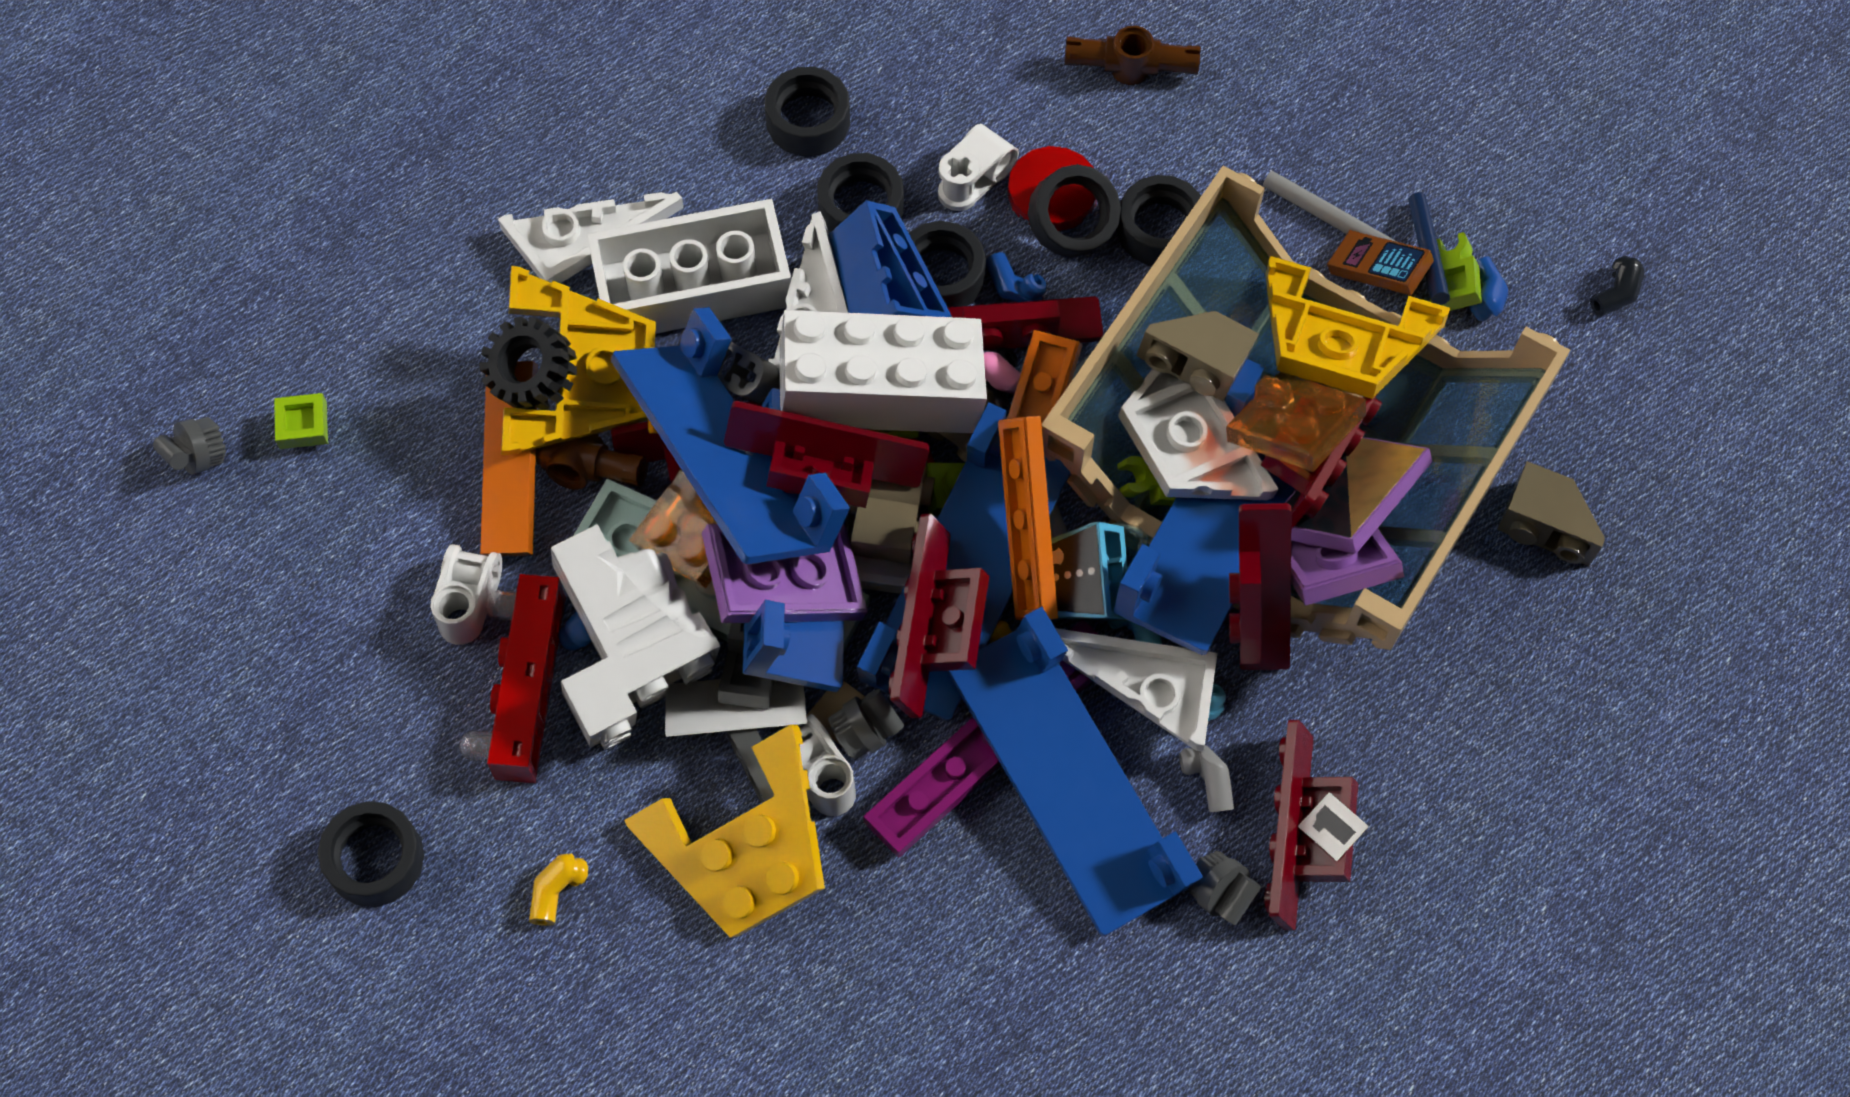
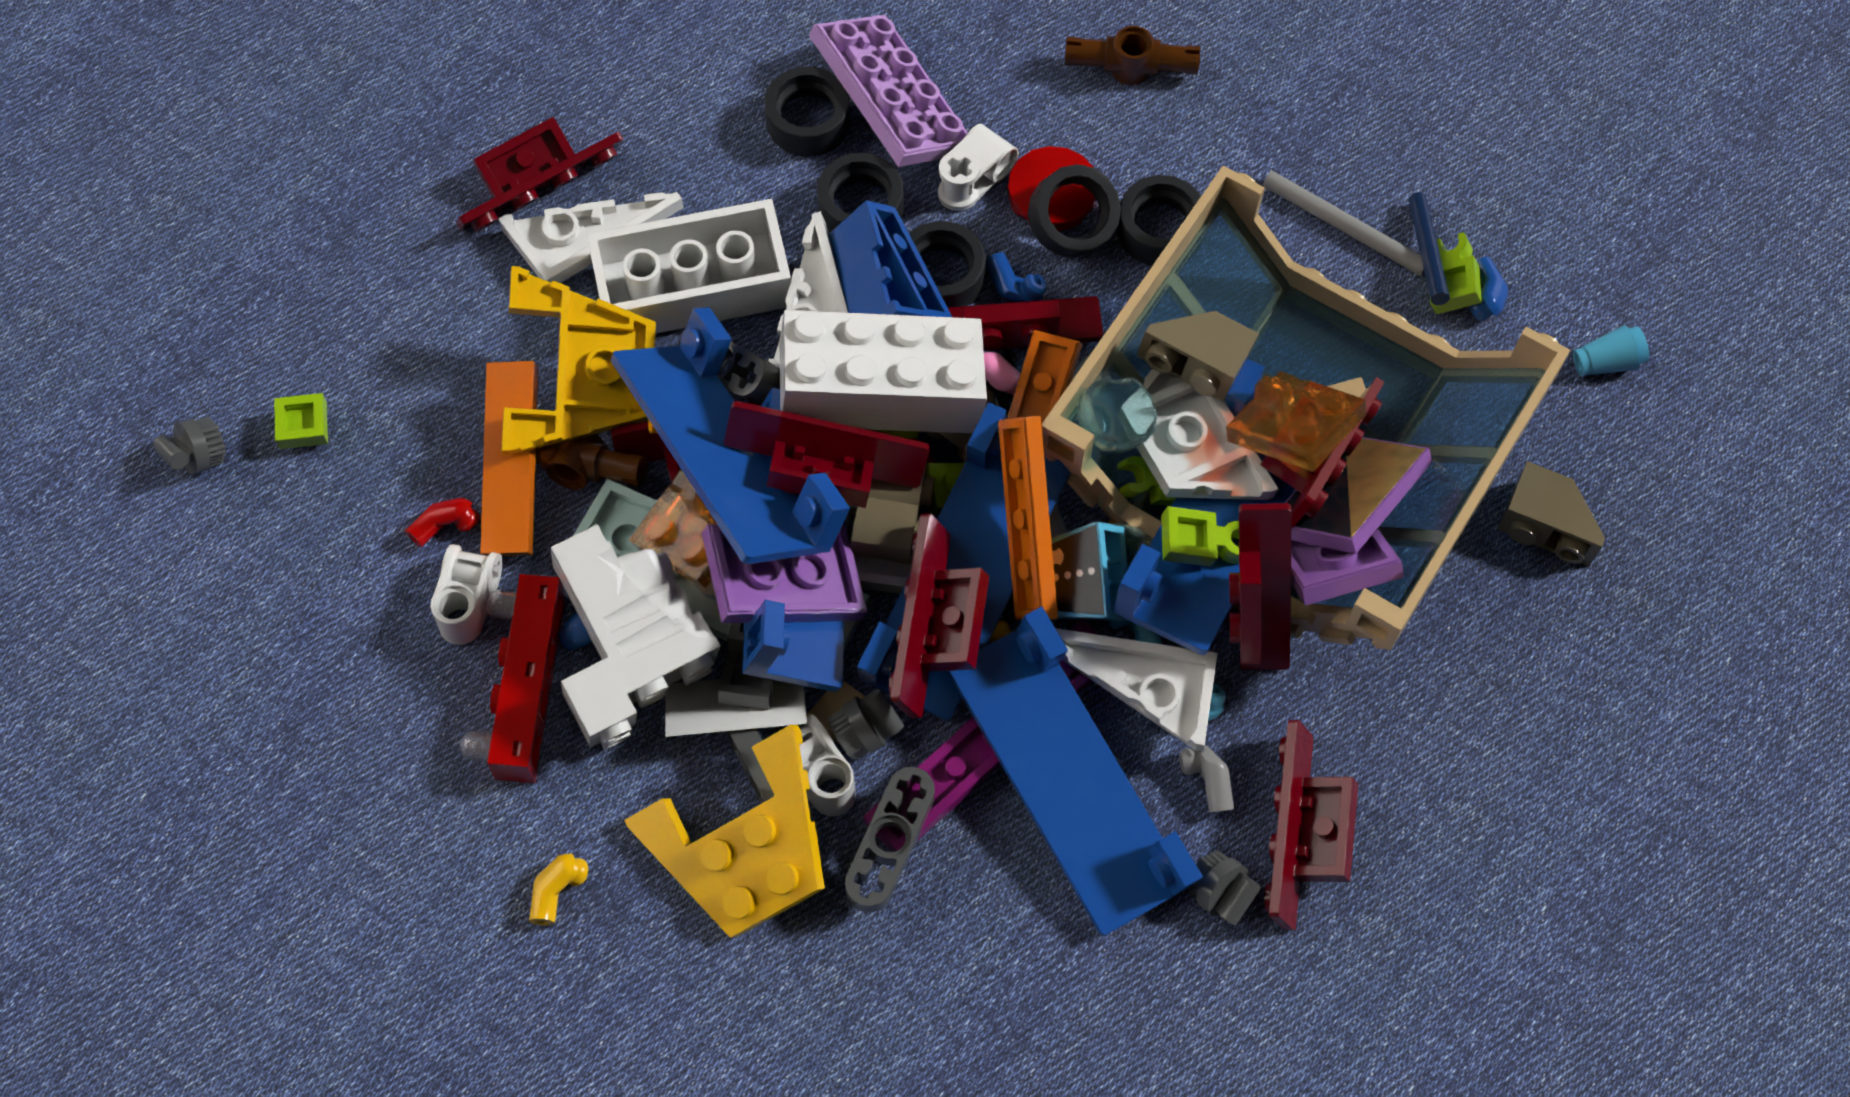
(346, 825): black tyre -> none
(441, 514): none -> red arm
(508, 350): black tyre -> none
(528, 164): none -> dark red bracket
(862, 867): none -> dark grey beam
(889, 88): none -> lavender tile
(1117, 414): none -> clear light blue hair
(1196, 539): none -> lime plate
(1333, 826): white sticker -> none
(1339, 345): yellow wing -> none
(1380, 262): tile -> none
(1613, 352): none -> medium azure cone
(1626, 286): black arm -> none

